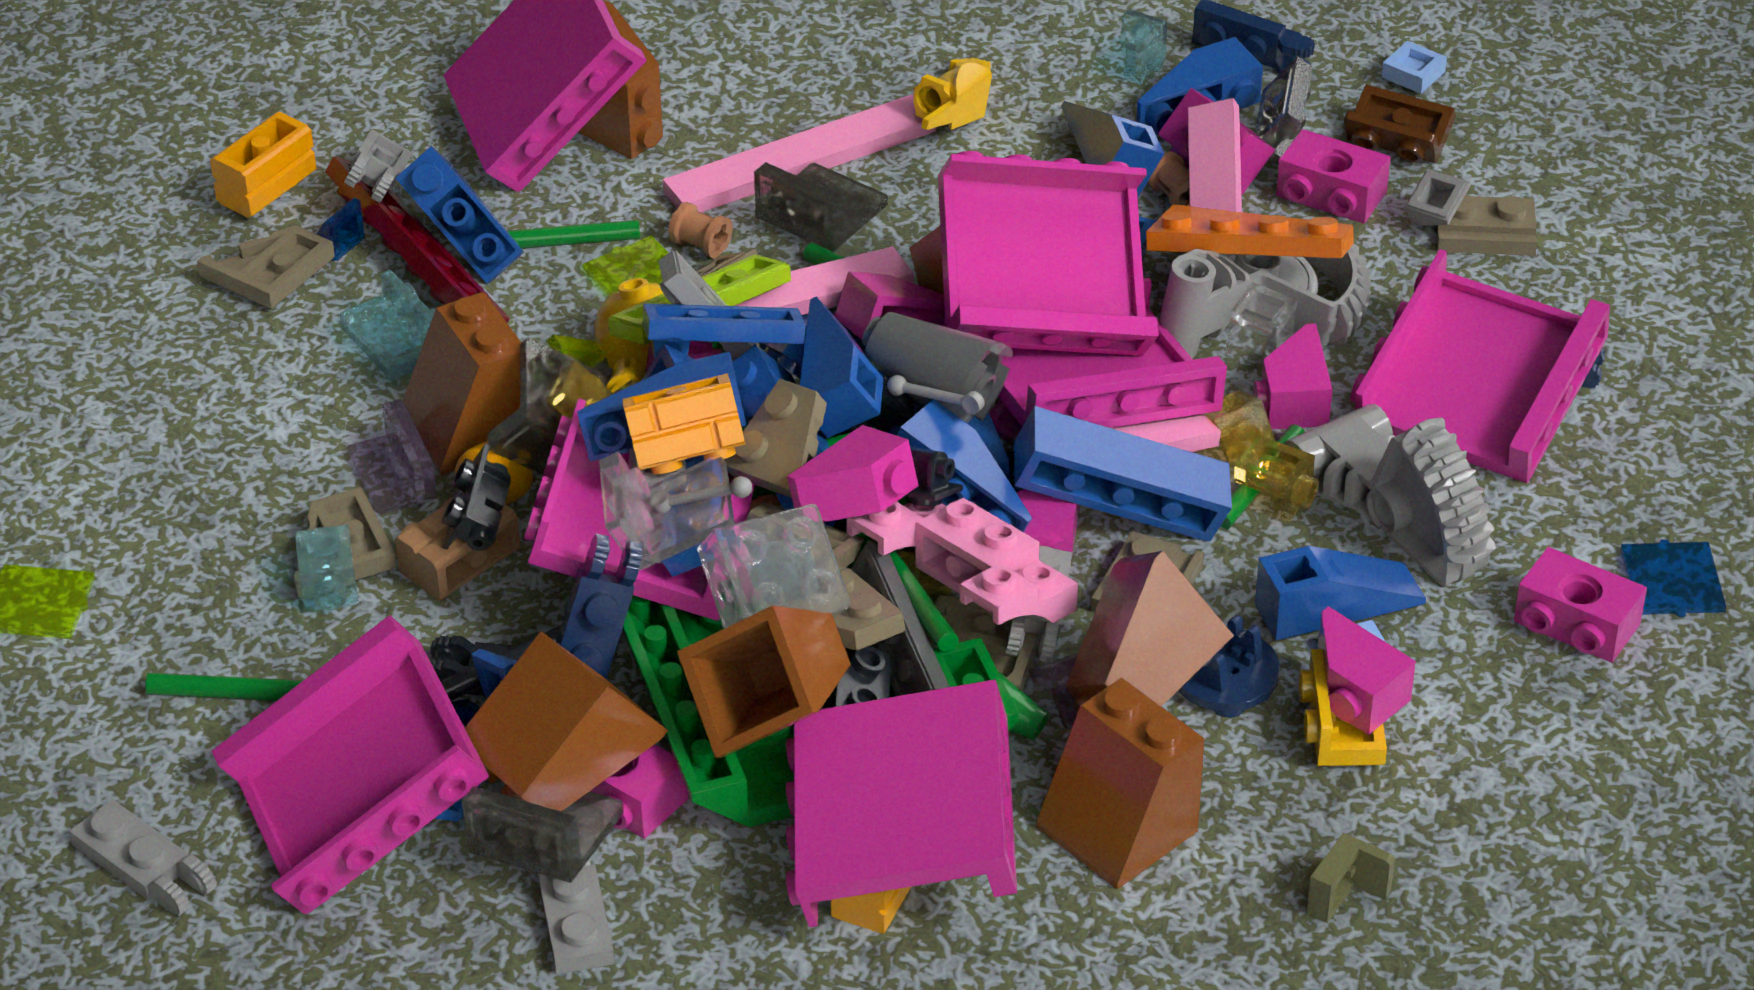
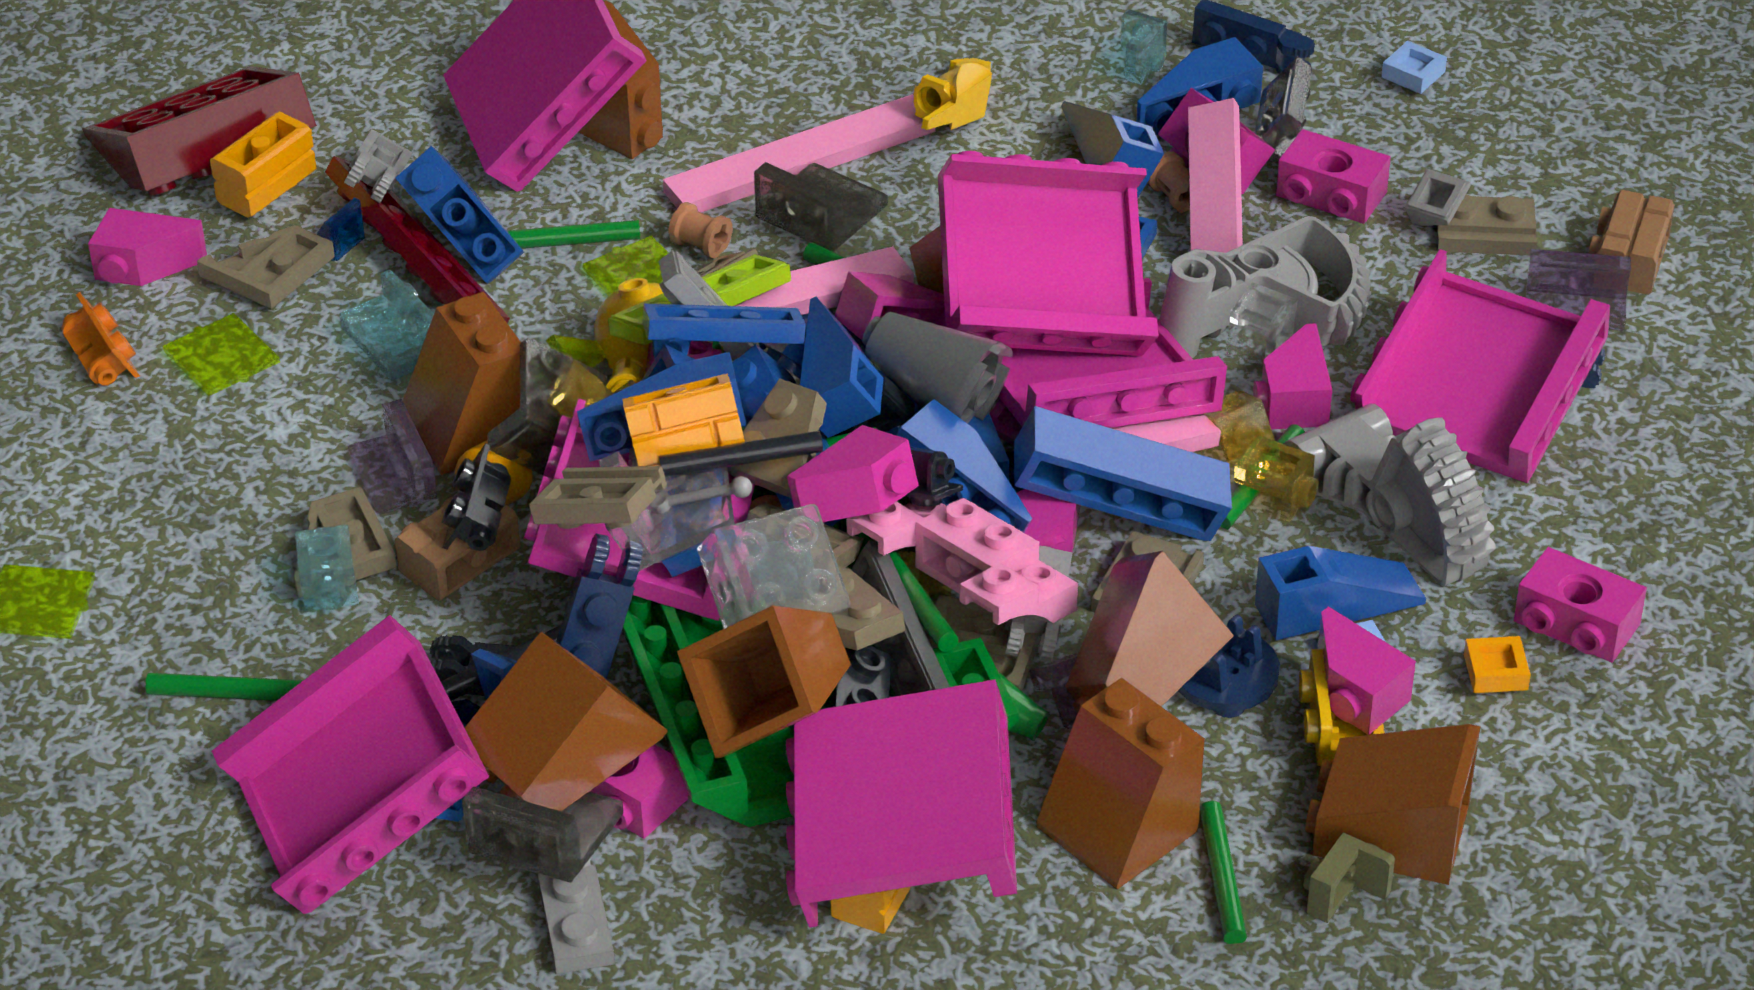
(98, 348): none -> orange hinge
(141, 856): light grey hinge -> none
(144, 246): none -> dark pink slope
(187, 129): none -> dark red slope
(221, 354): none -> clear neon green piece
(598, 496): none -> dark tan plate
(741, 453): none -> black bar
(971, 402): light grey hinge -> none
(1223, 873): none -> green bar
(1248, 233): orange wing -> none
(1399, 124): reddish brown bracket -> none
(1400, 794): none -> dark orange slope
(1497, 664): none -> light orange plate
(1574, 278): none -> clear purple panel
(1635, 230): none -> medium nougat brick
(1677, 577): clear blue piece -> none

